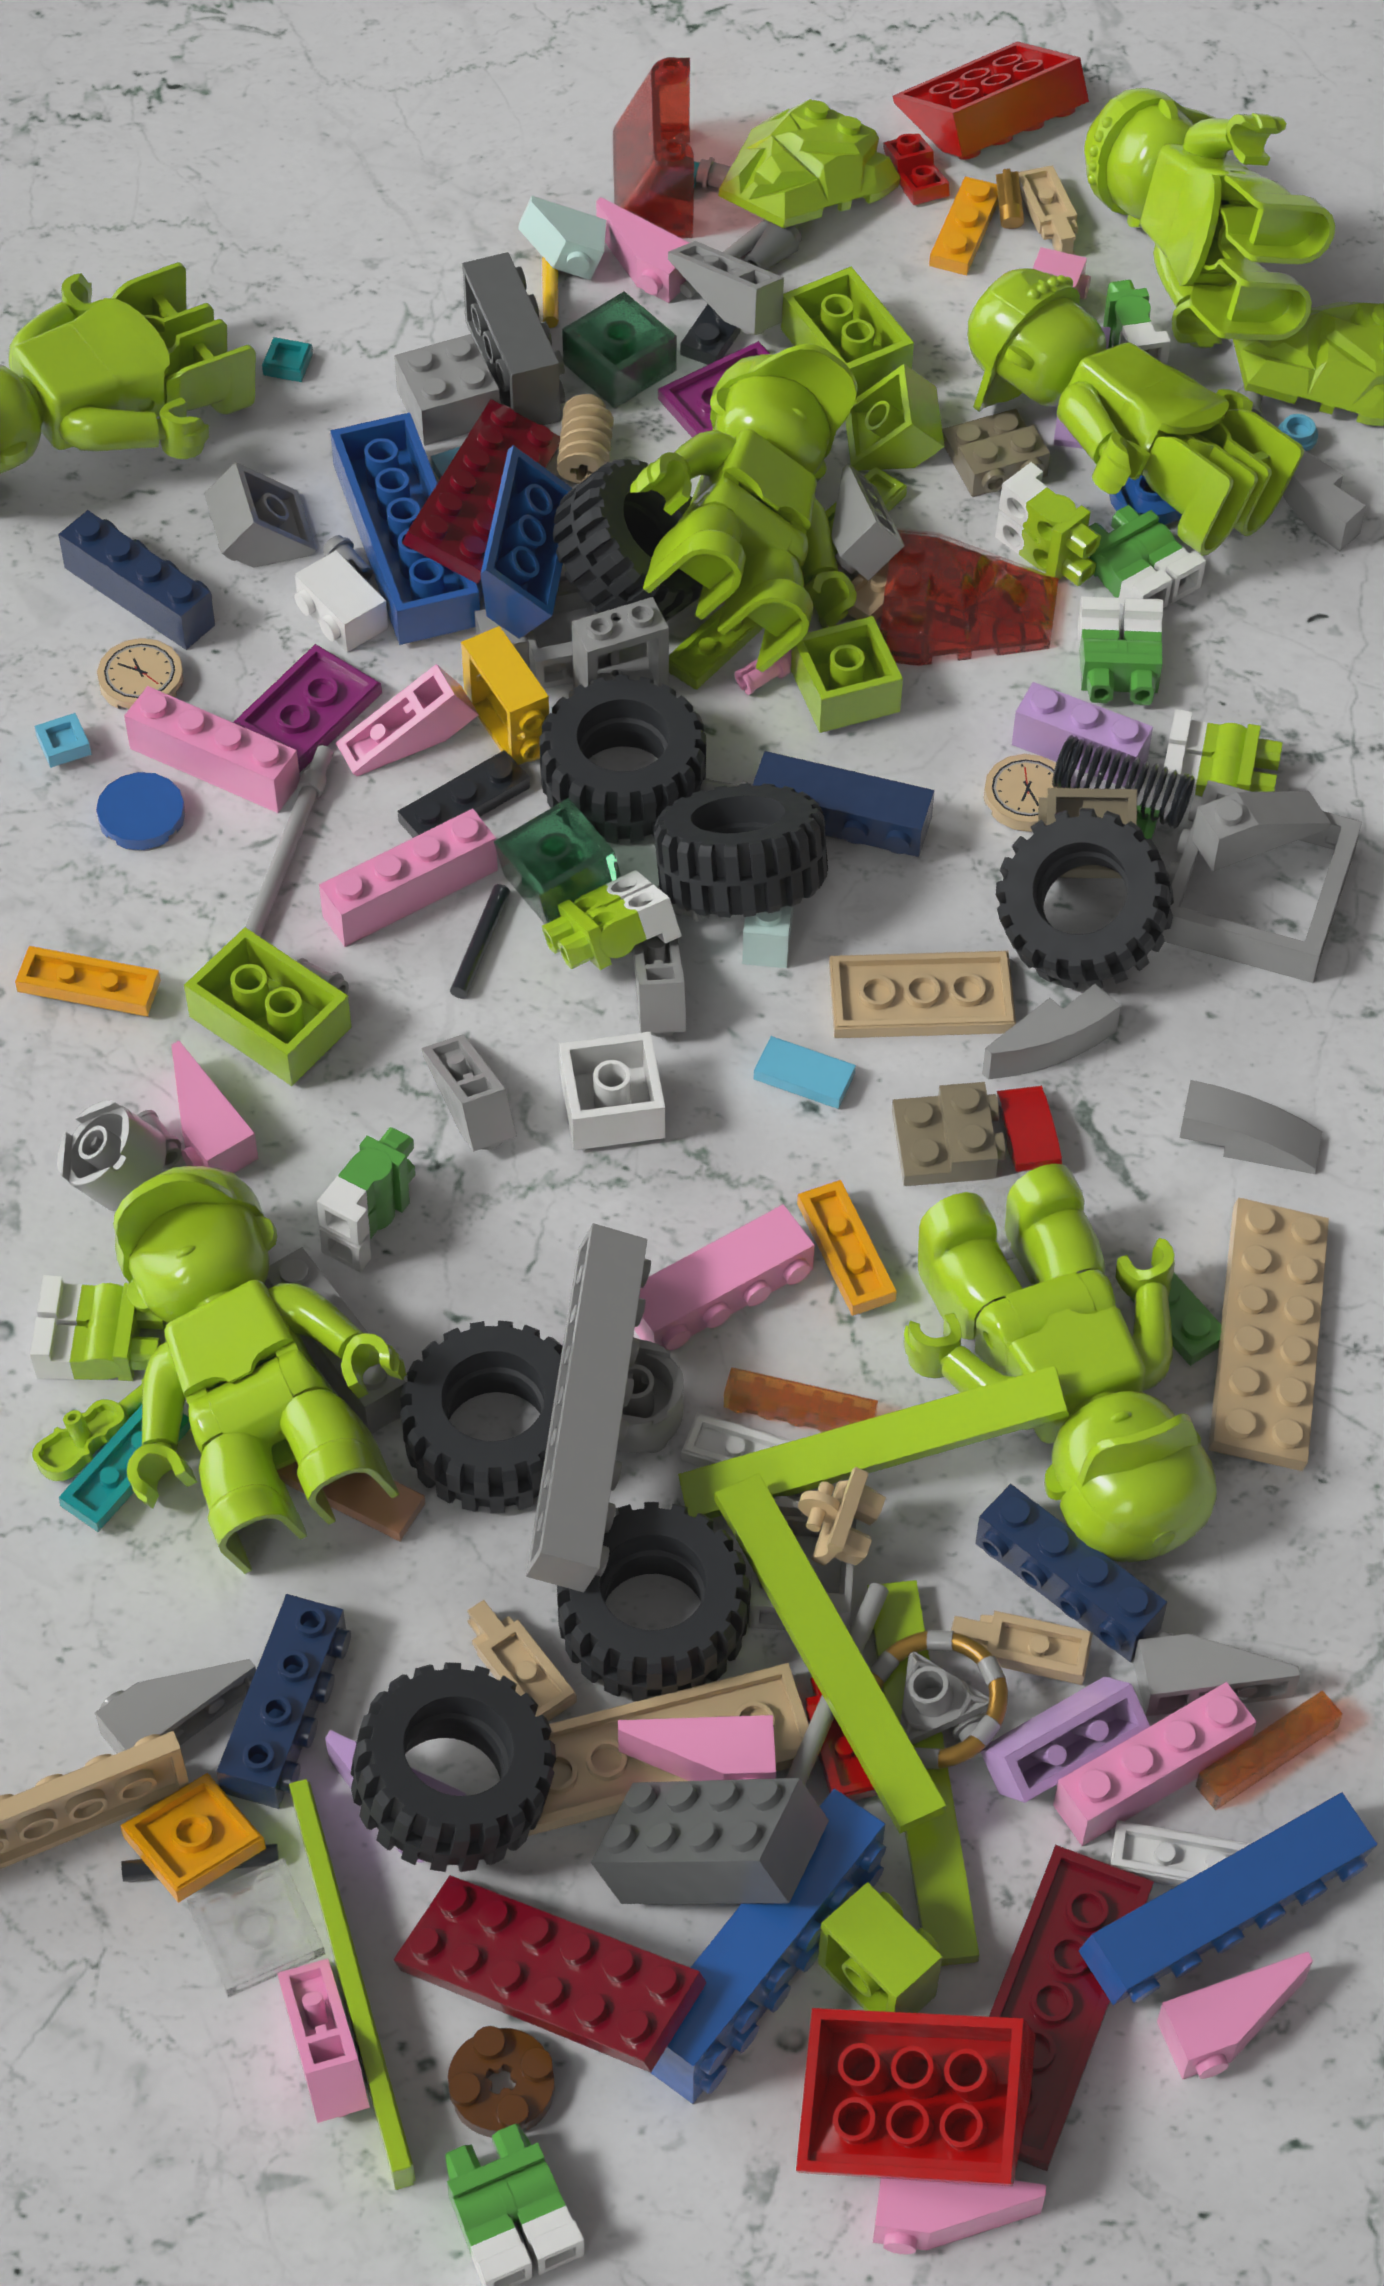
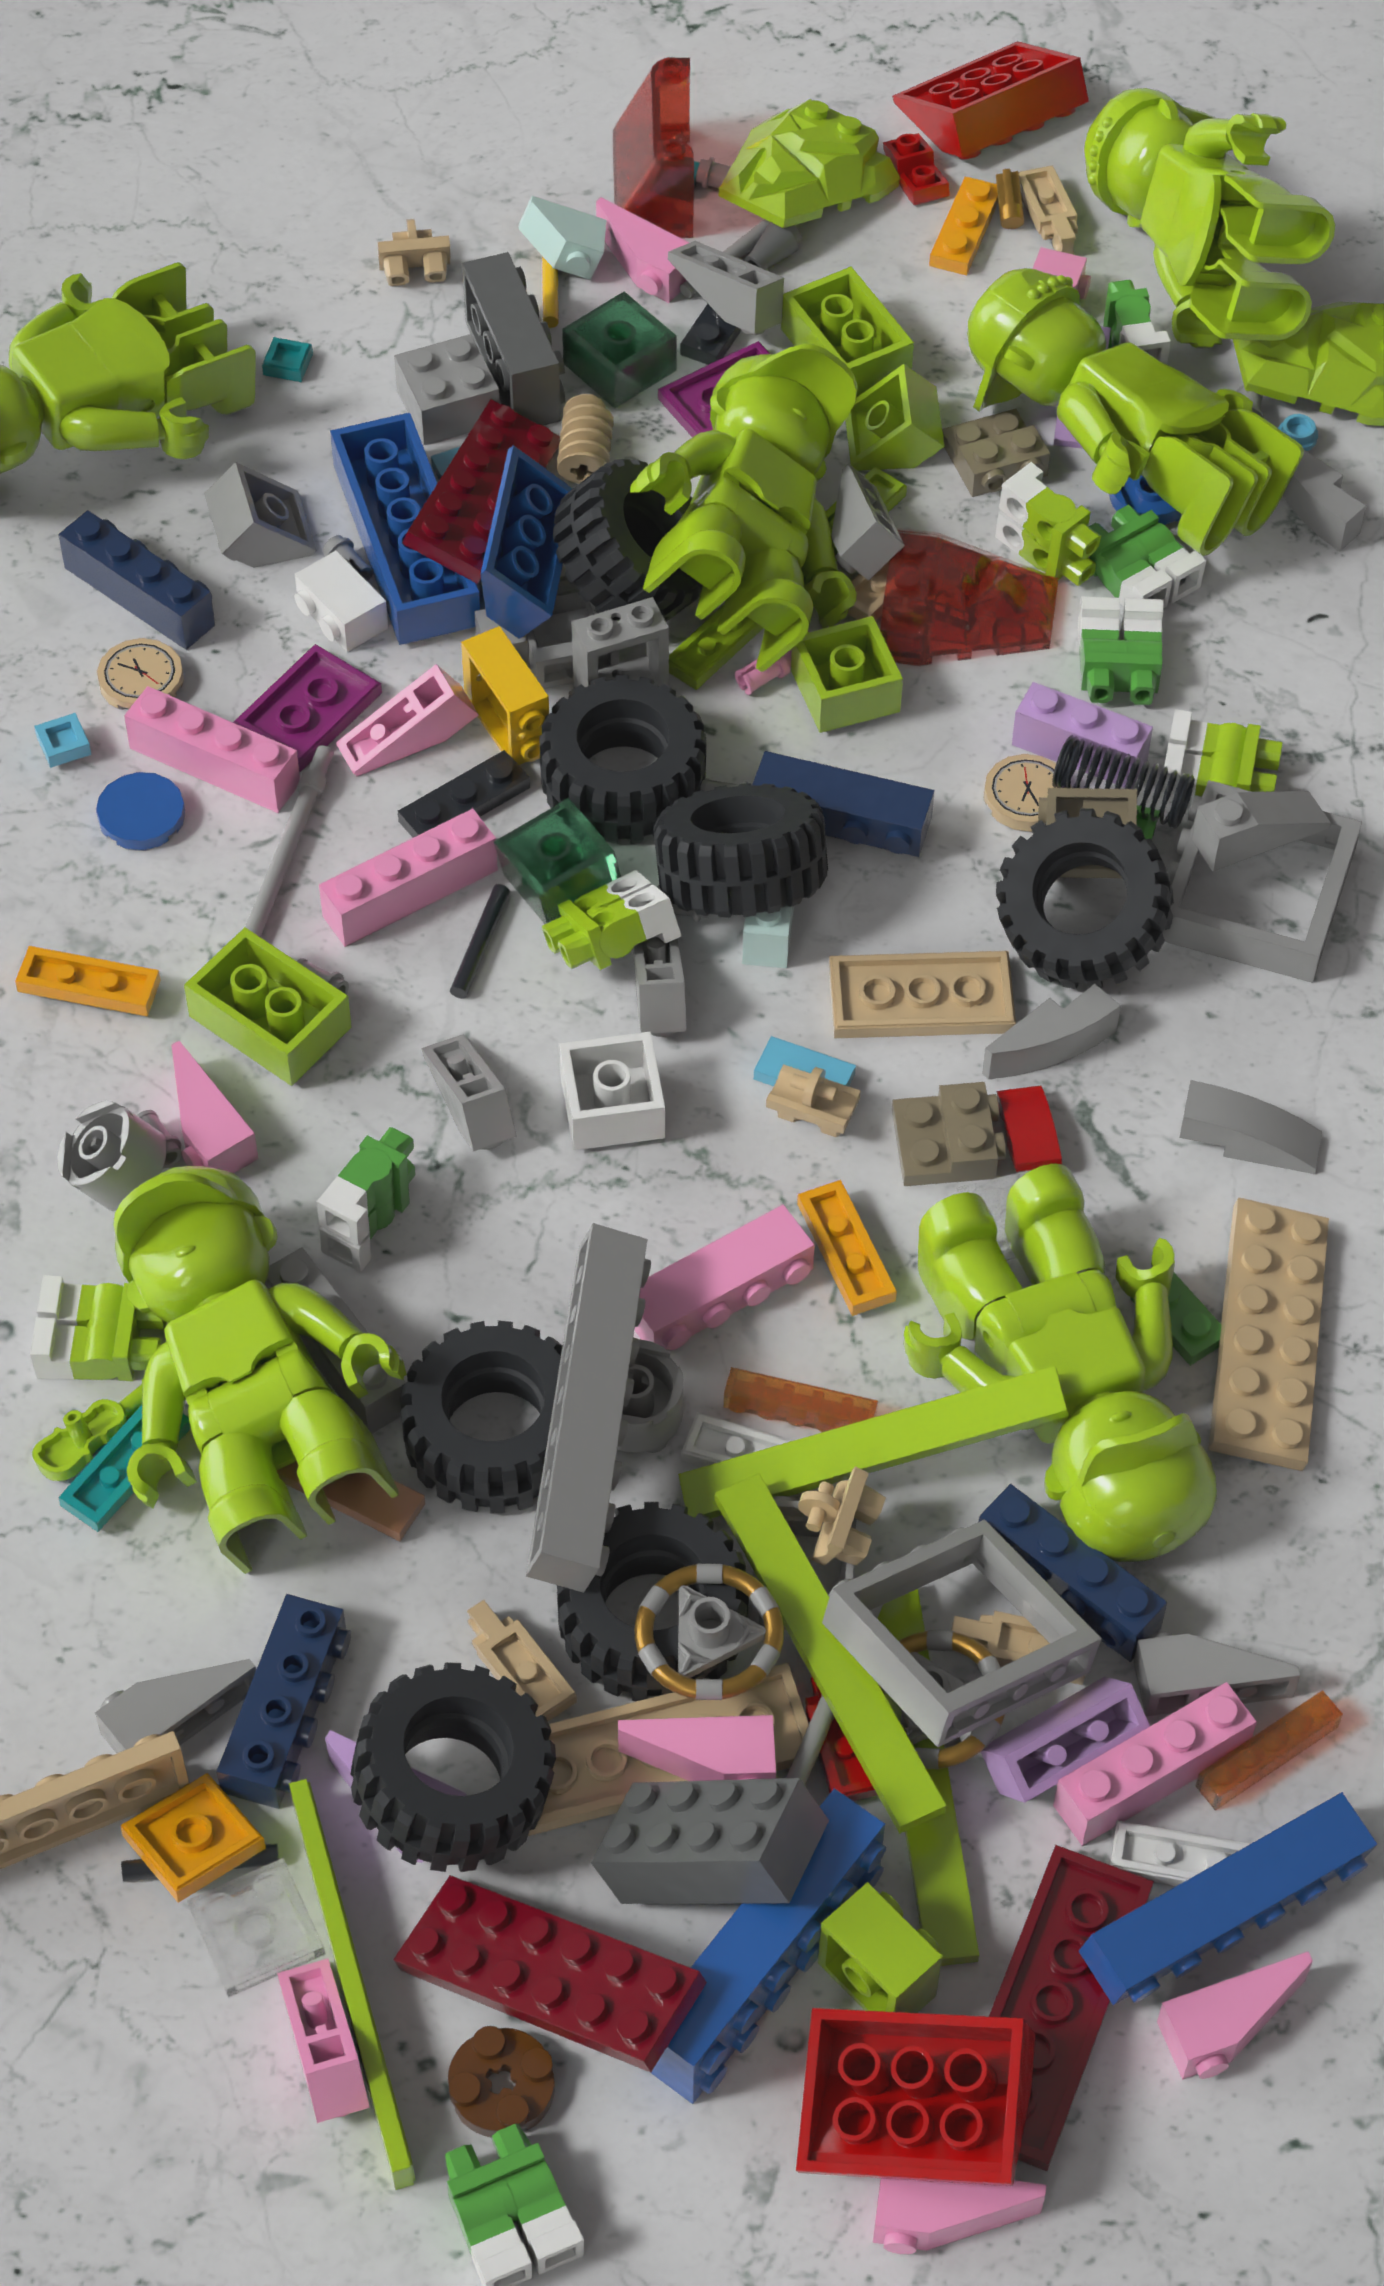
(412, 250): none -> tan hips
(709, 1632): none -> light grey piece
(813, 1099): none -> tan hips
(917, 1693): none -> light grey window

